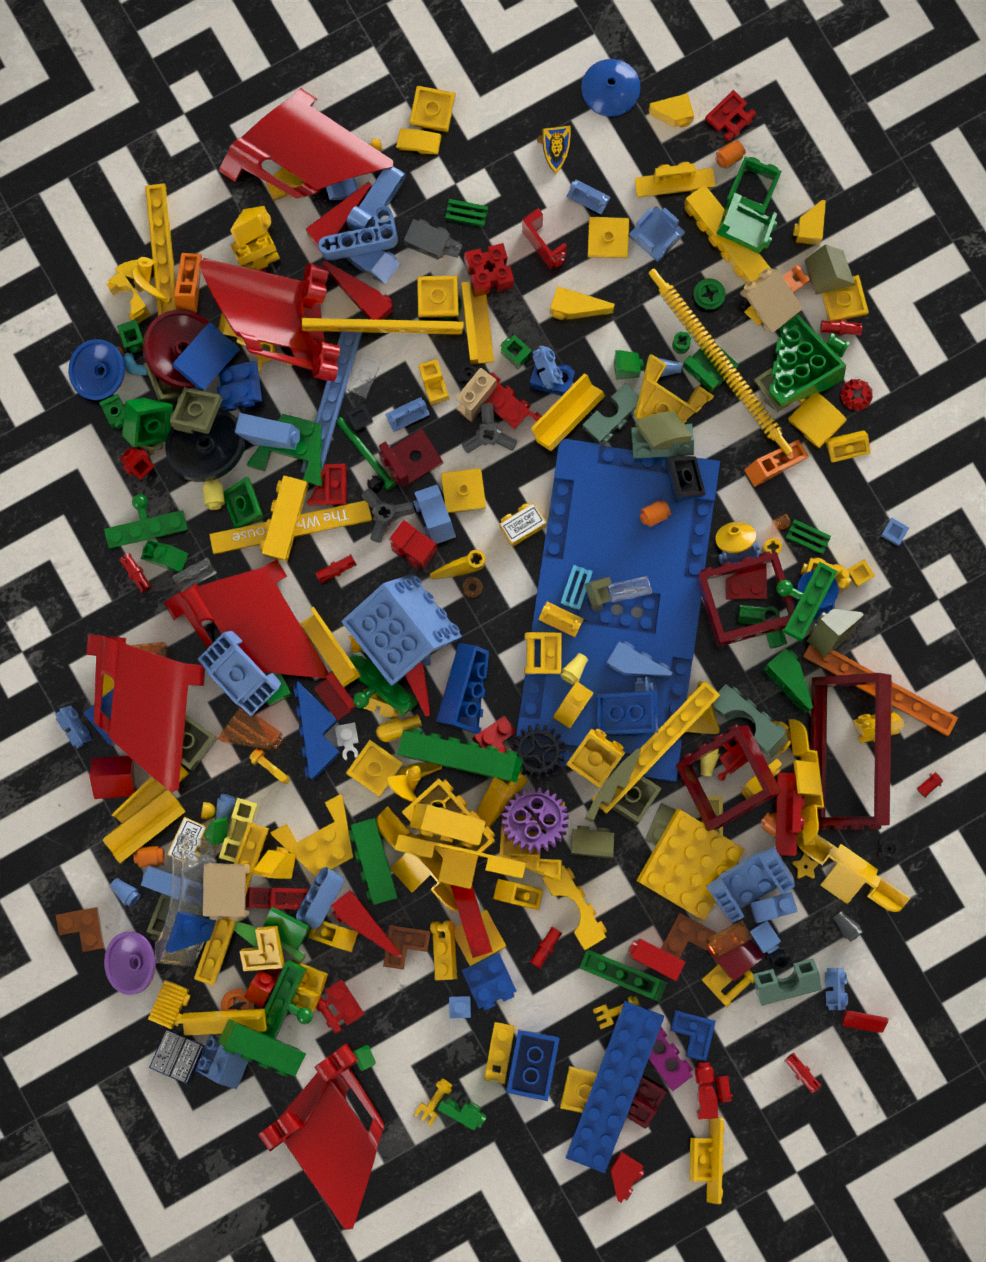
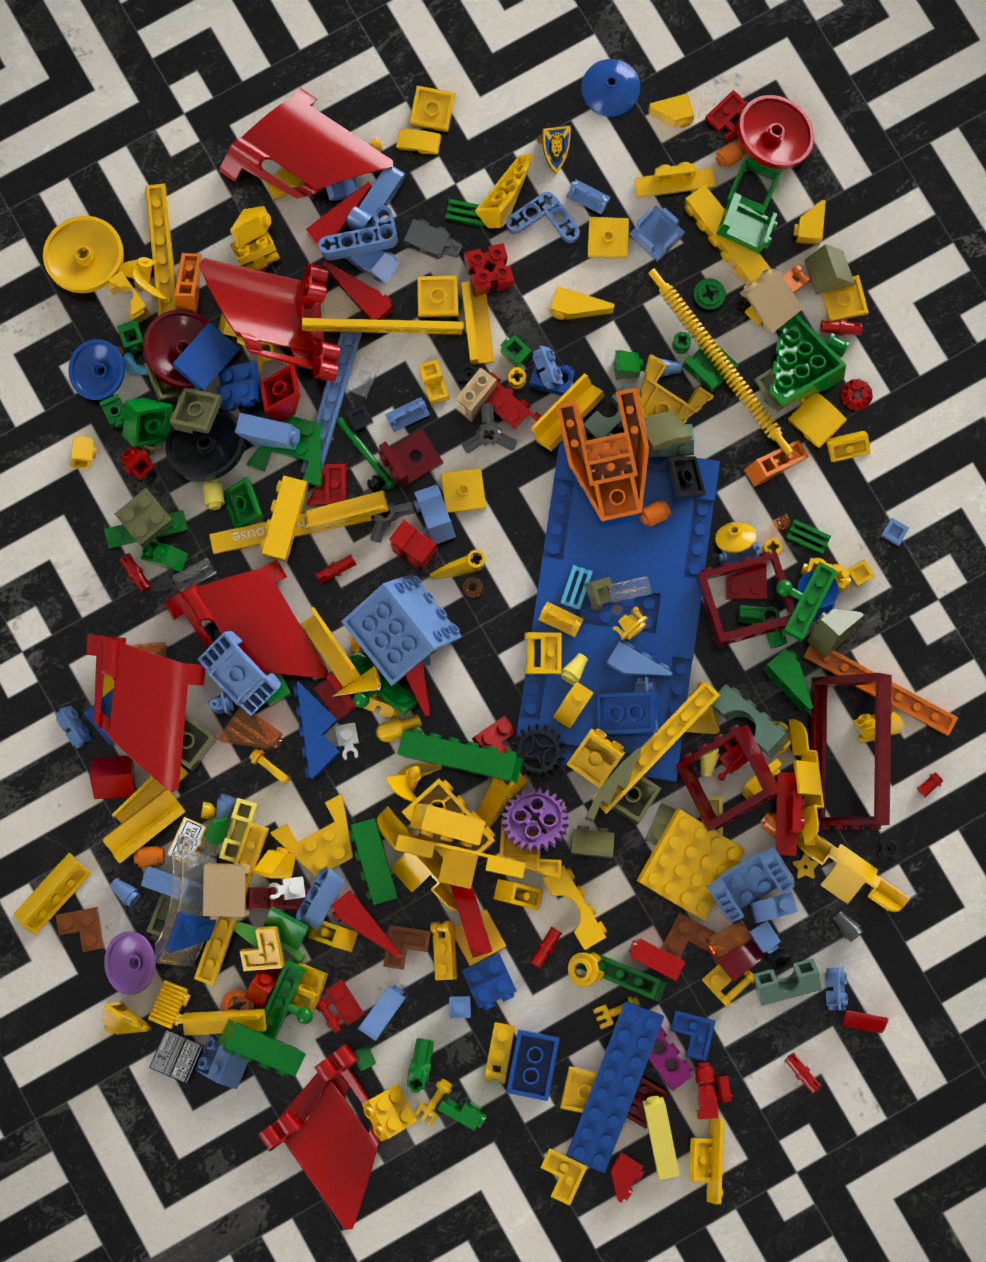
(52, 894): none -> yellow panel
(82, 452): none -> yellow brick
(83, 254): none -> yellow dish
(122, 1020): none -> yellow wedge
(144, 518): none -> olive brick
(222, 704): none -> medium blue hinge
(281, 393): none -> red slope
(291, 888): none -> white plate
(347, 511): none -> yellow panel
(367, 682): none -> yellow sticker
(373, 768): yellow plate -> none
(382, 1012): none -> medium blue slope
(389, 1113): none -> yellow plate
(420, 1065): none -> green piece
(465, 689): blue wedge -> none
(501, 199): none -> yellow wedge
(521, 374): none -> yellow bush
(522, 524): brick -> none
(529, 227): red panel -> none
(549, 212): none -> medium blue beam
(569, 1173): none -> yellow plate
(590, 961): none -> yellow piece
(610, 466): none -> orange wedge
(631, 625): none -> yellow piece
(661, 1137): none -> light yellow brick
(775, 132): none -> red dish

